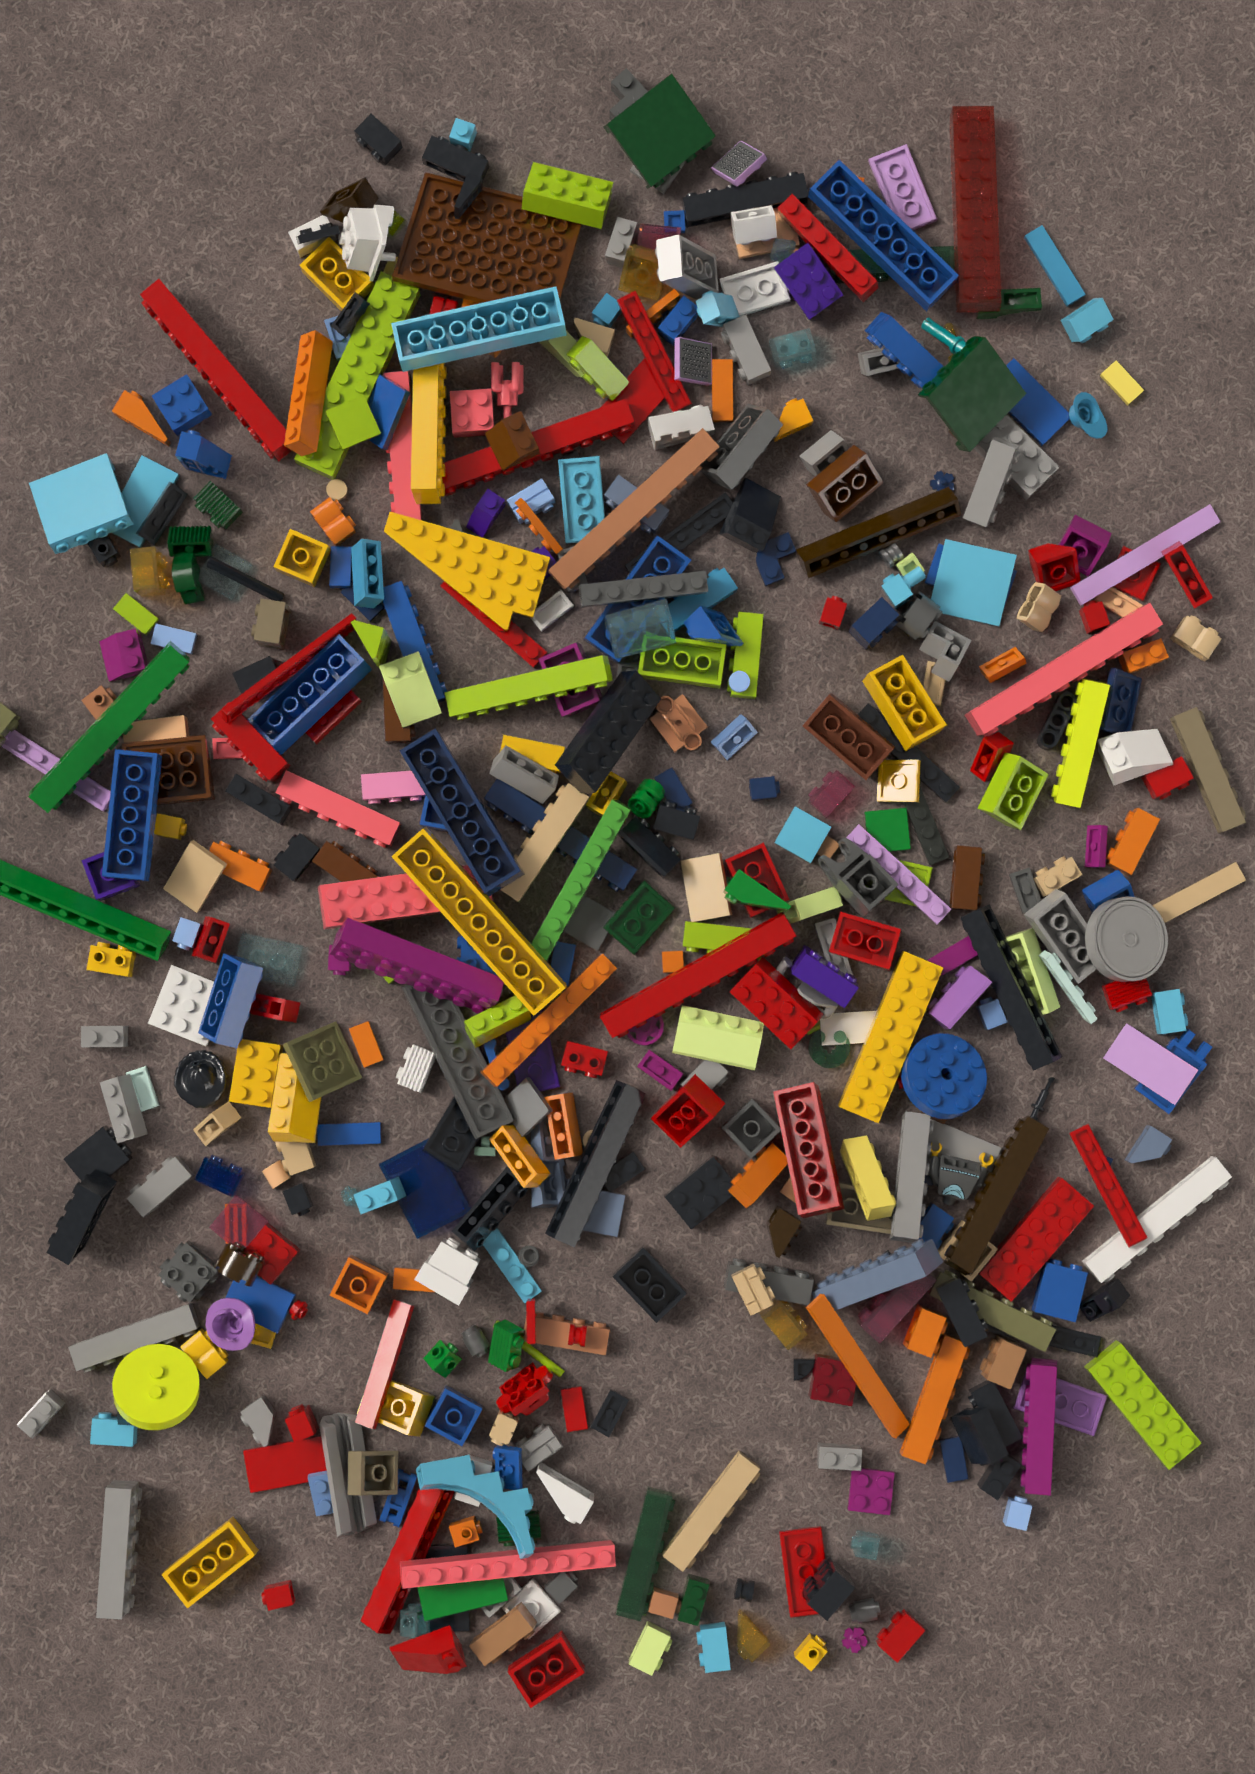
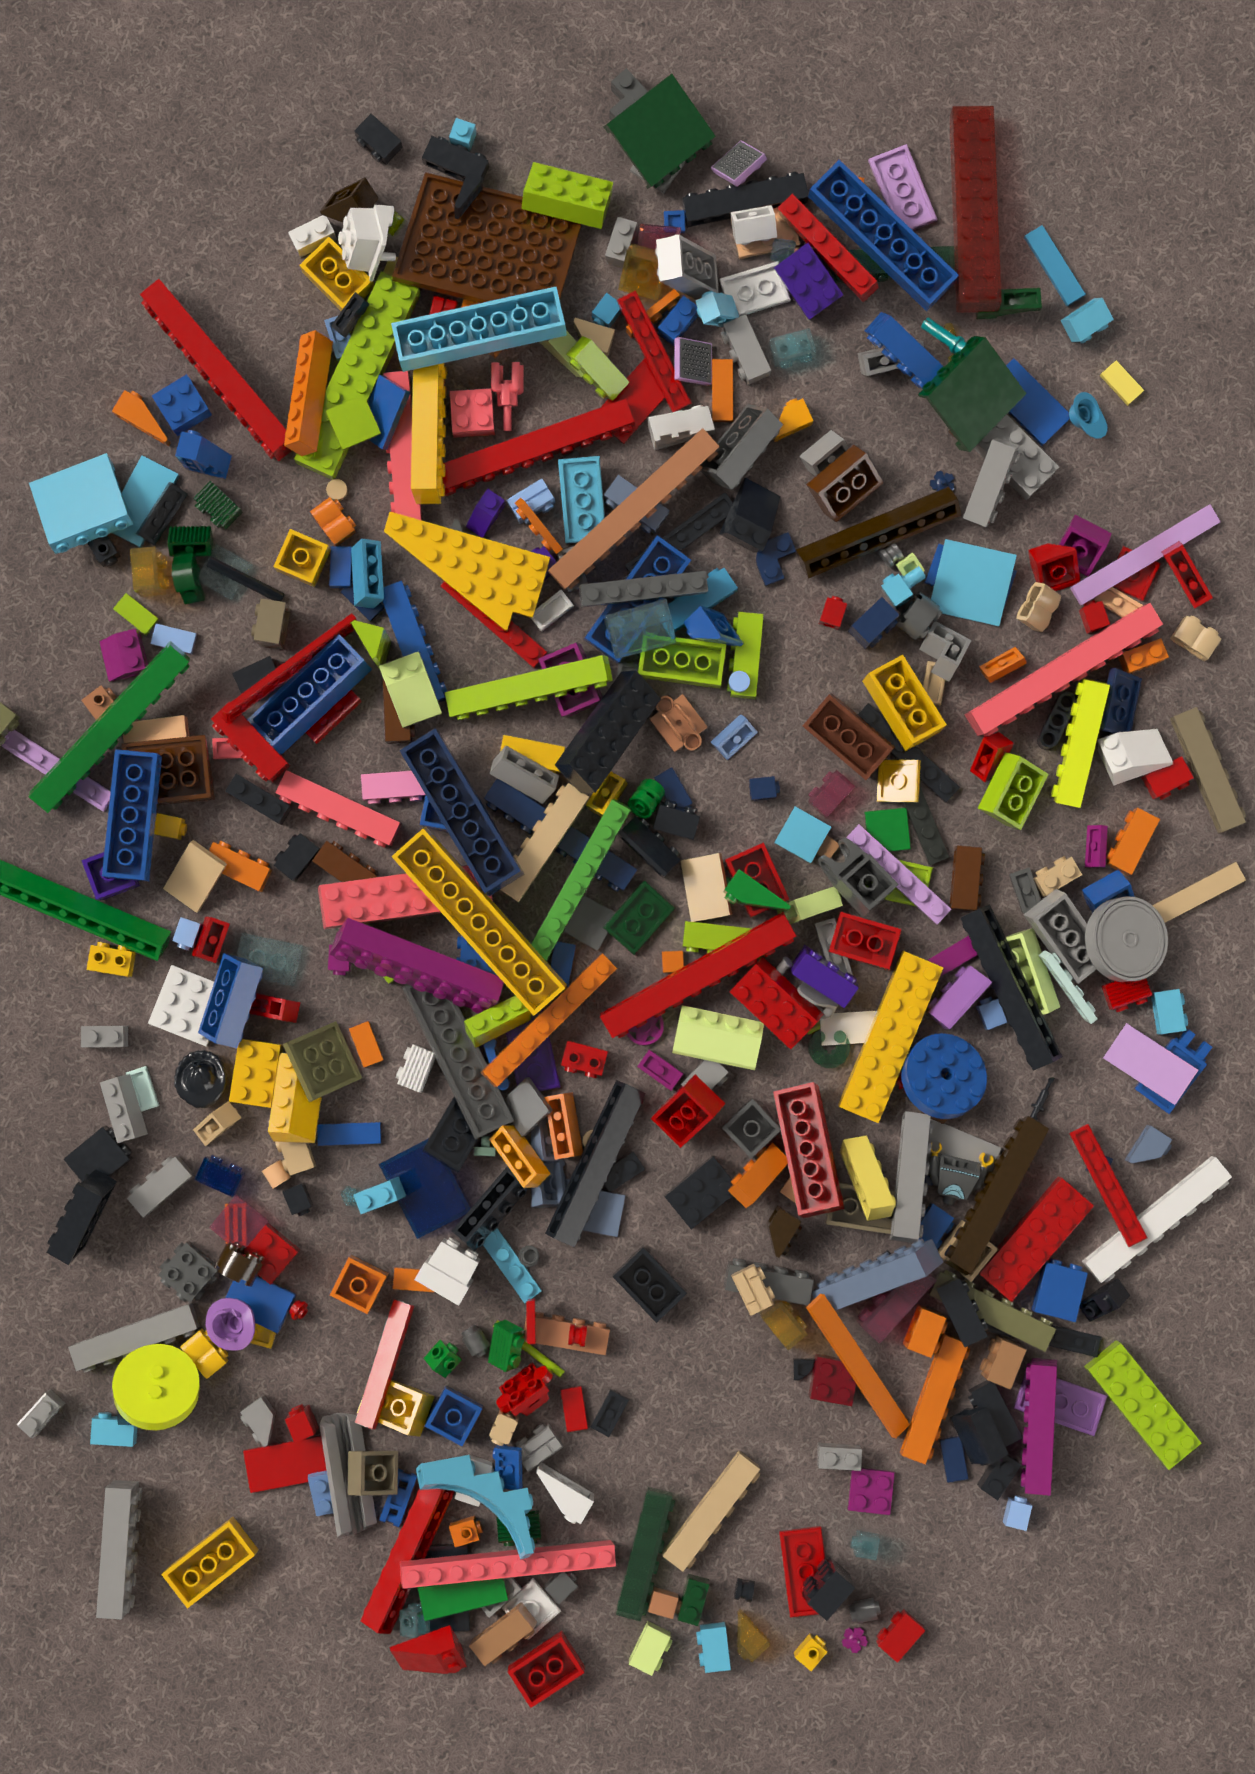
(278, 1595): red brick -> none
(325, 230): black plate -> none
(512, 441): reddish brown slope -> none

